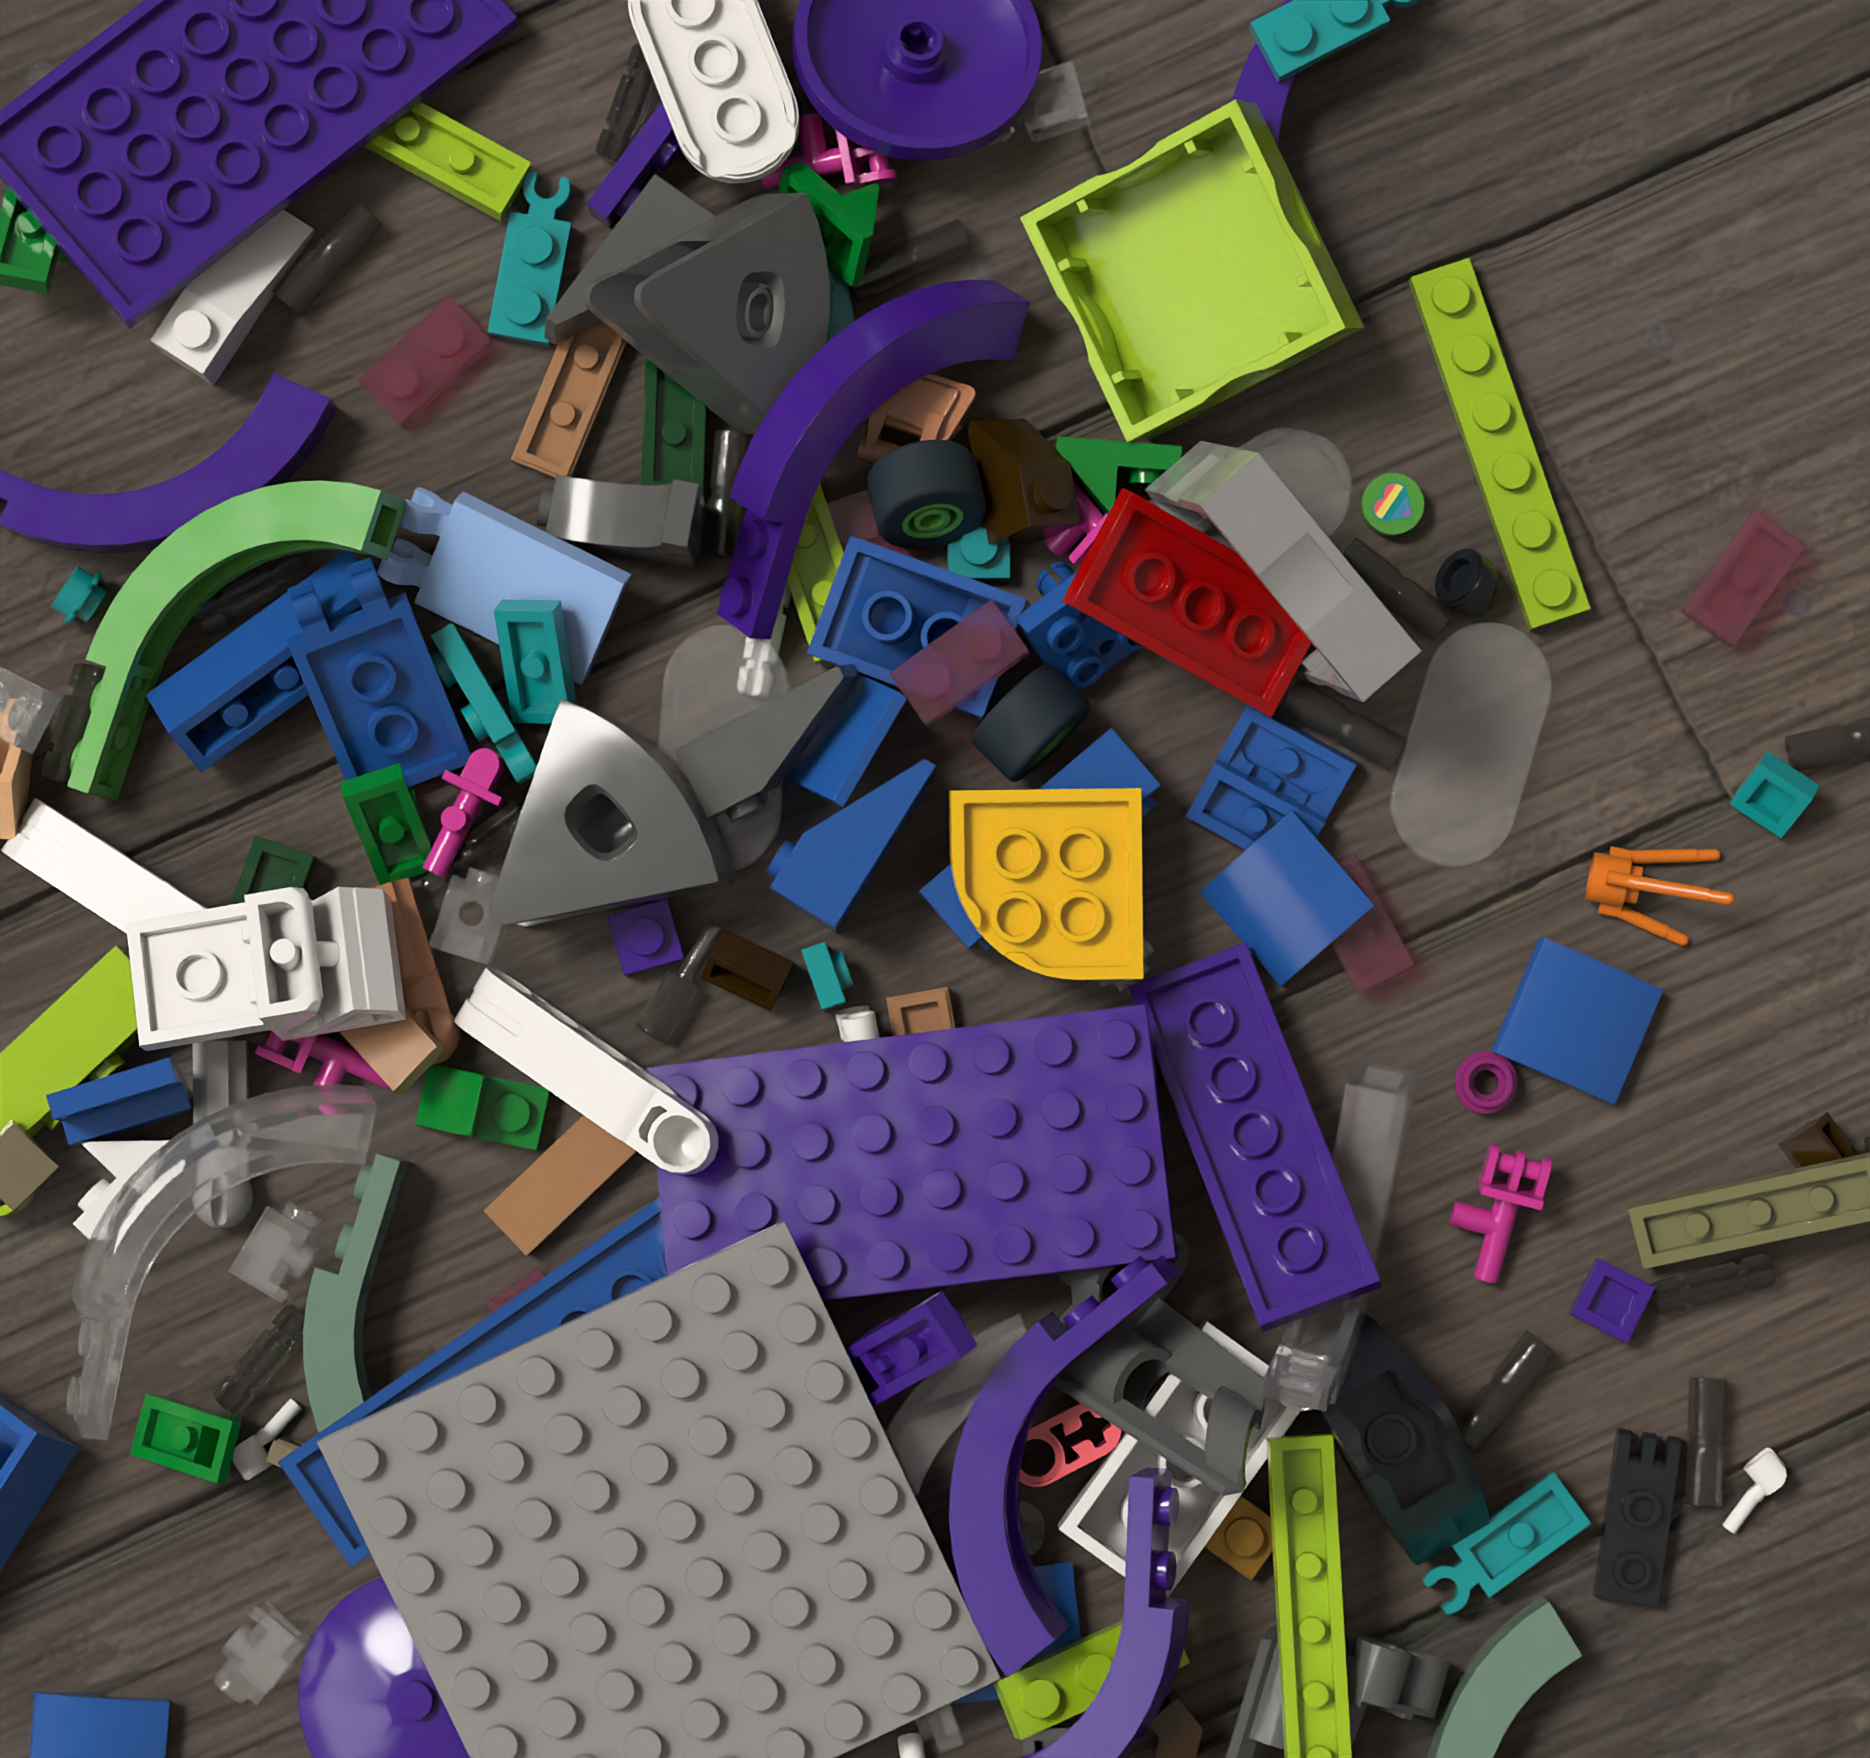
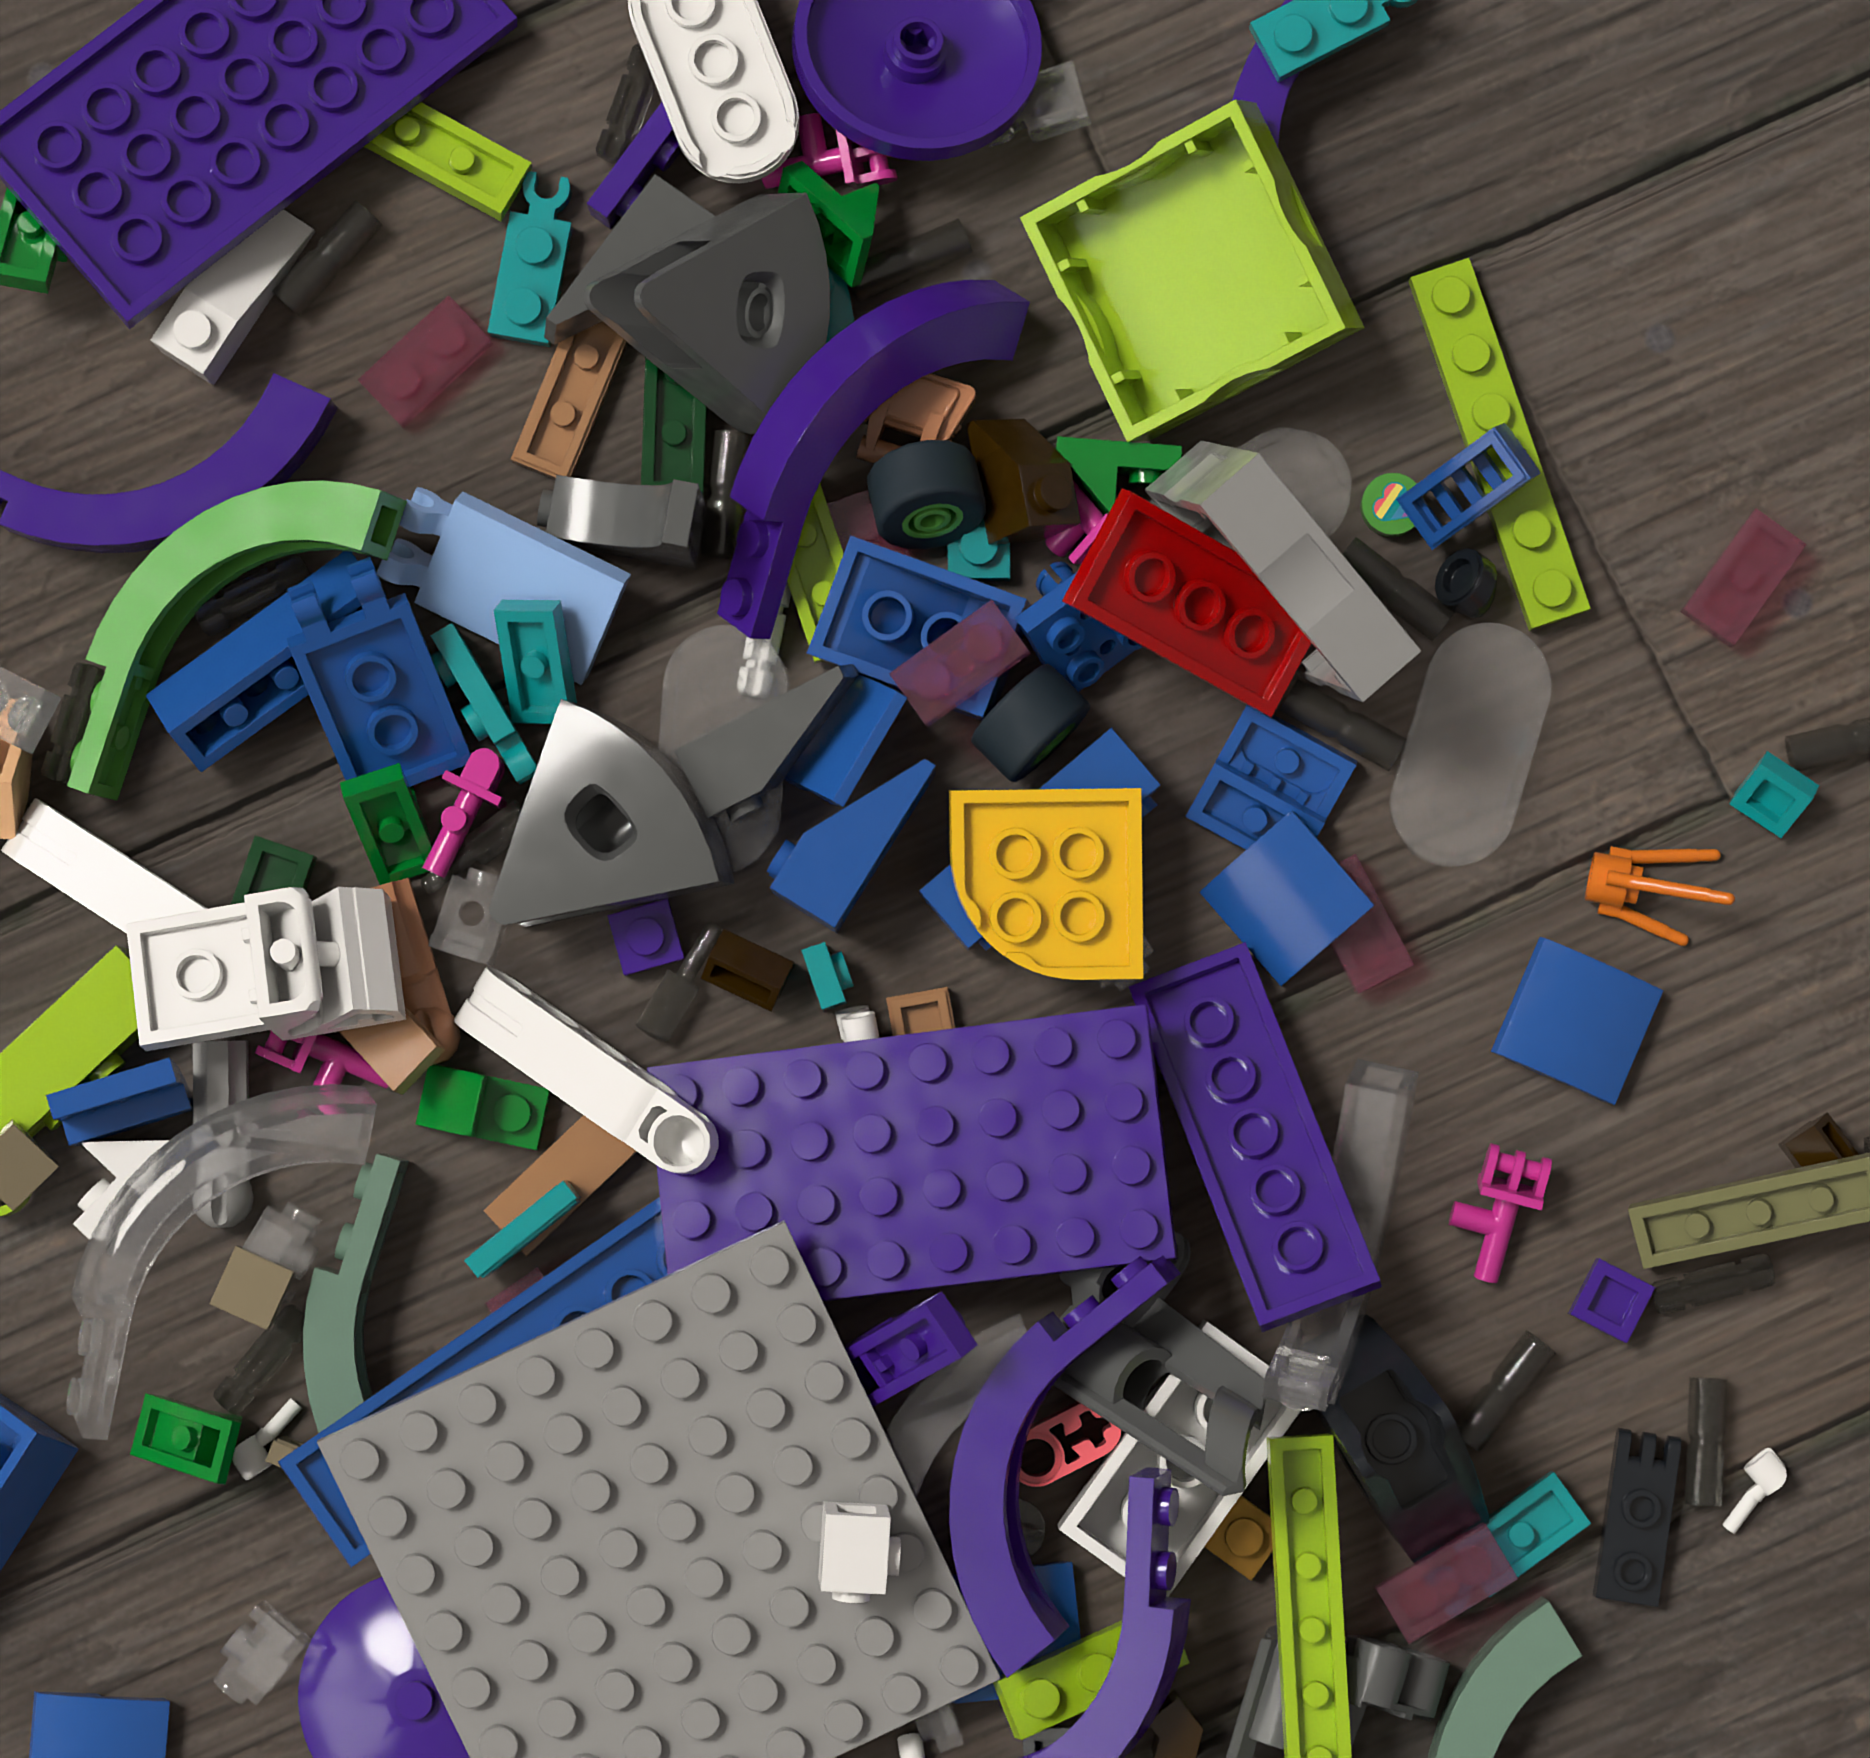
(79, 595): teal plate -> none
(252, 1287): none -> dark tan tile
(523, 1229): none -> teal tile
(856, 1550): none -> white brick
(1446, 1582): none -> clear pink plate
(1505, 1082): magenta plate -> none
(1512, 455): none -> blue slope

